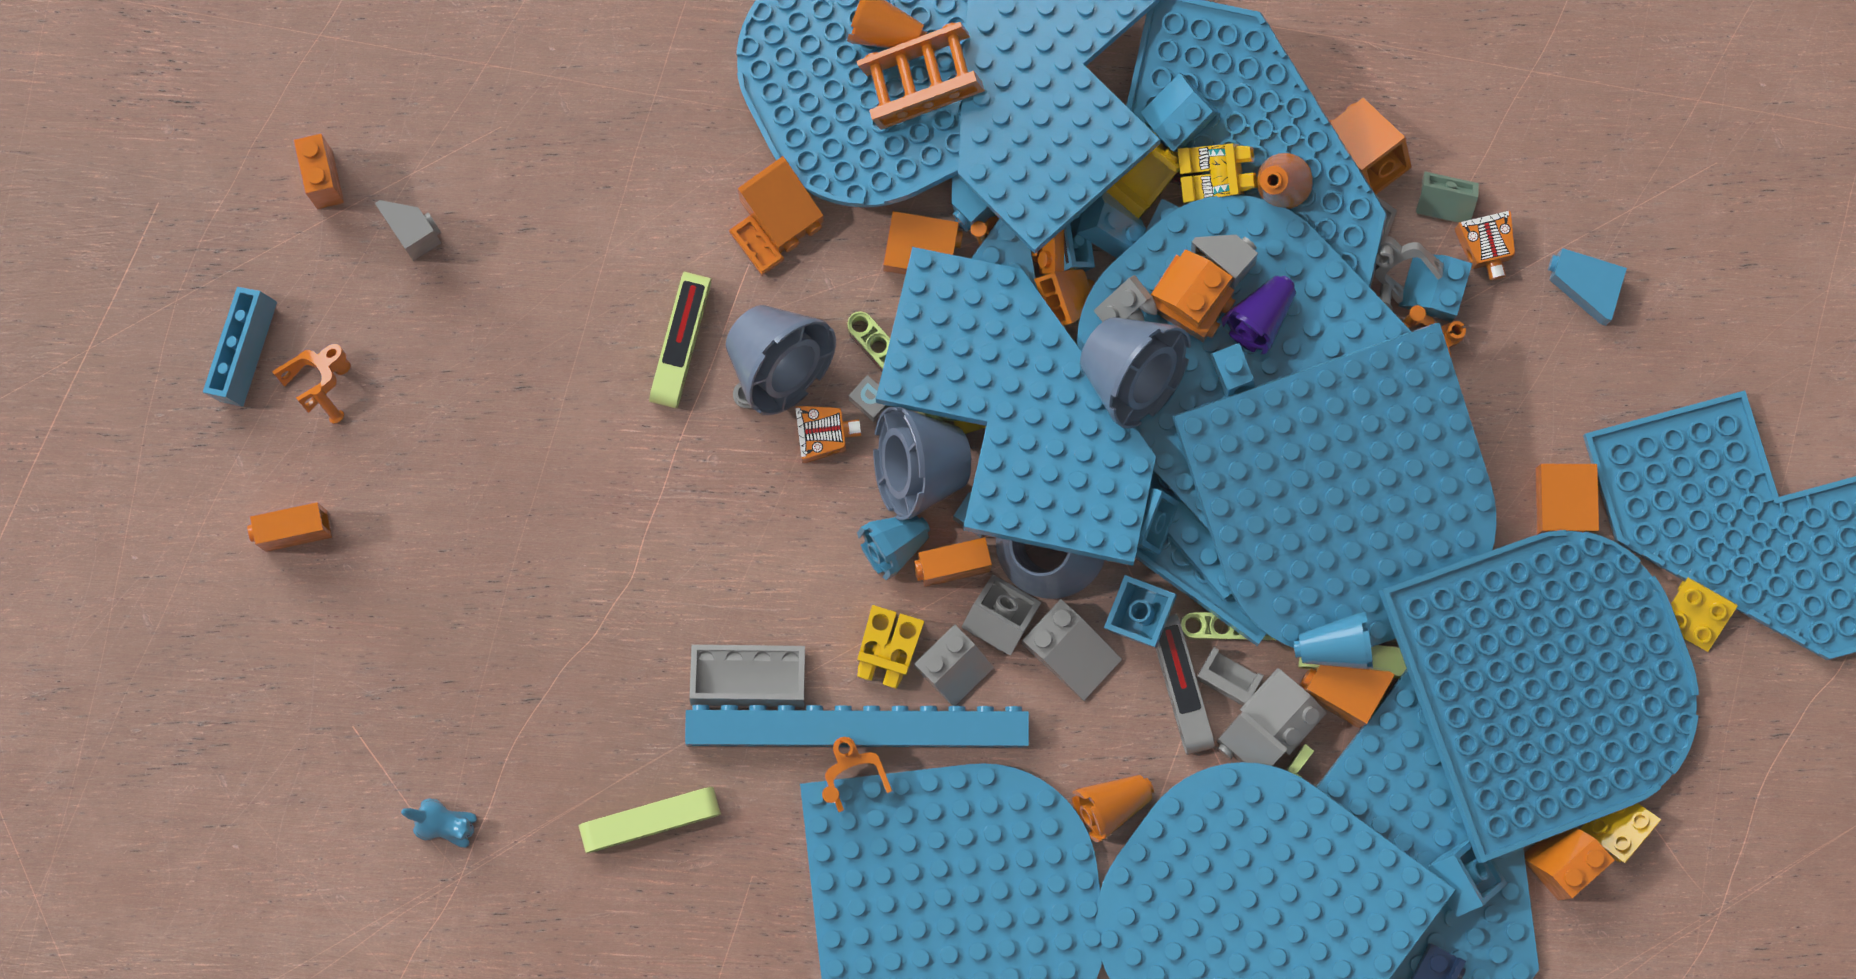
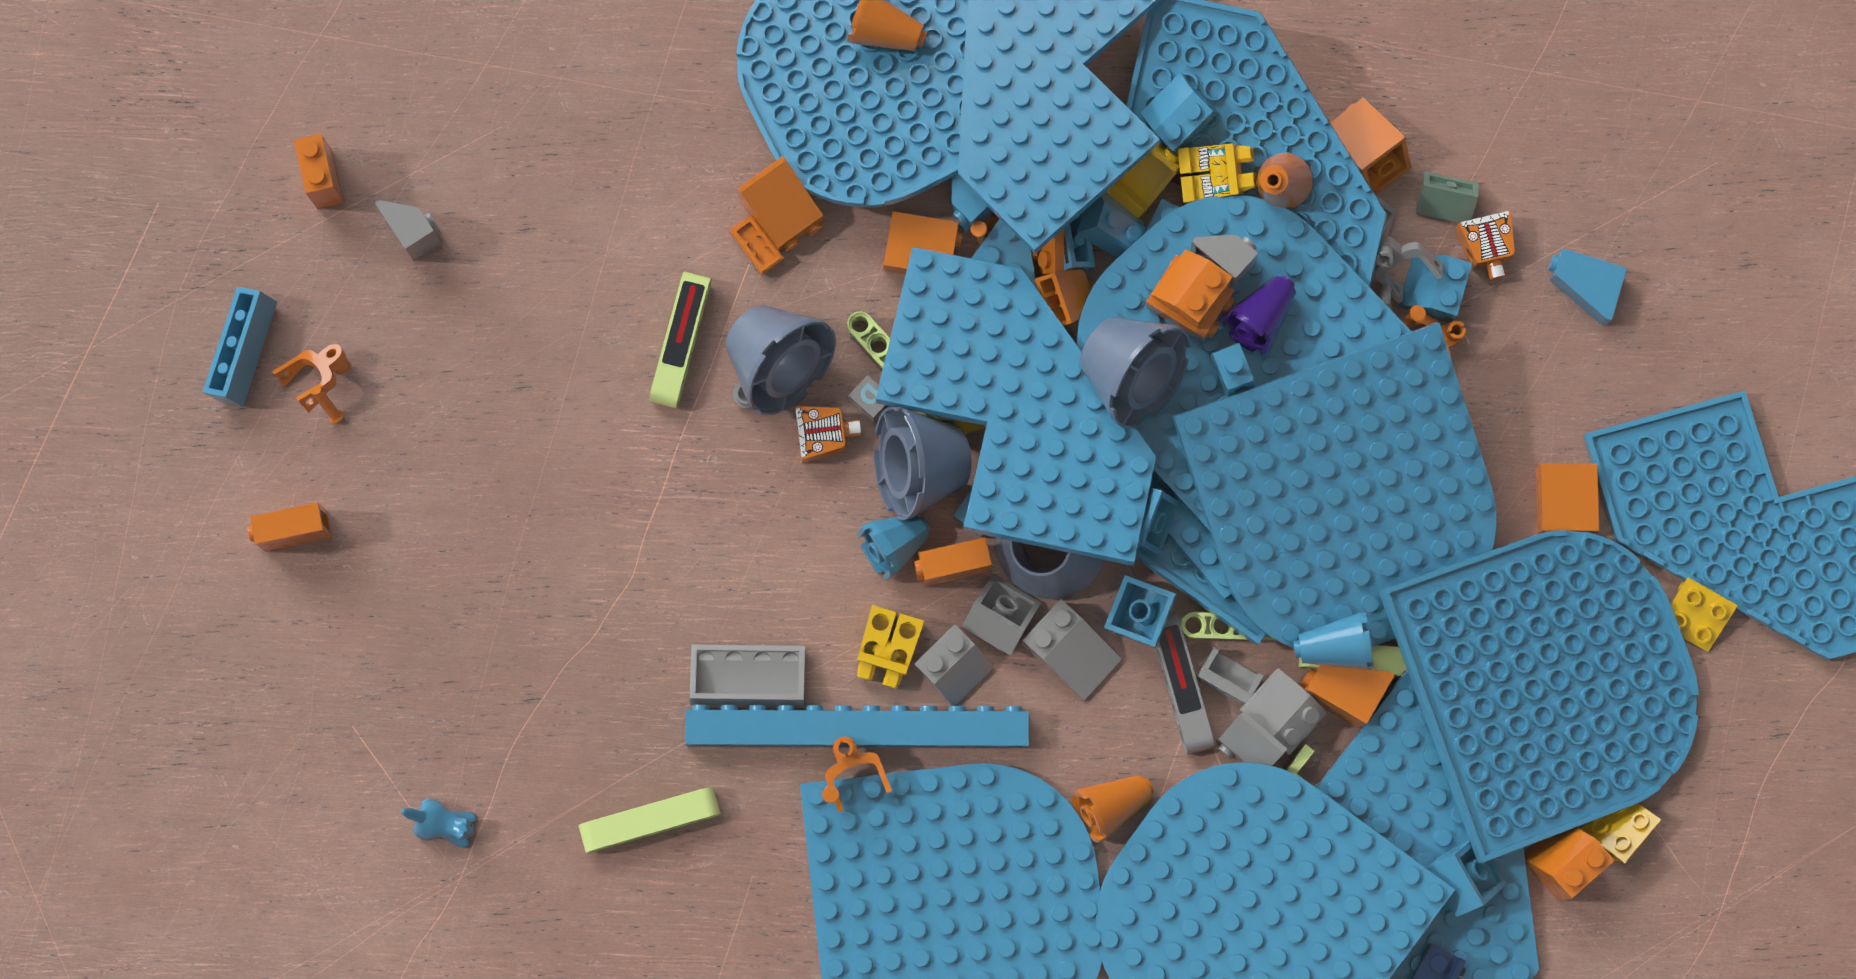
(929, 99): orange fence -> none
(1127, 302): light grey plate -> none

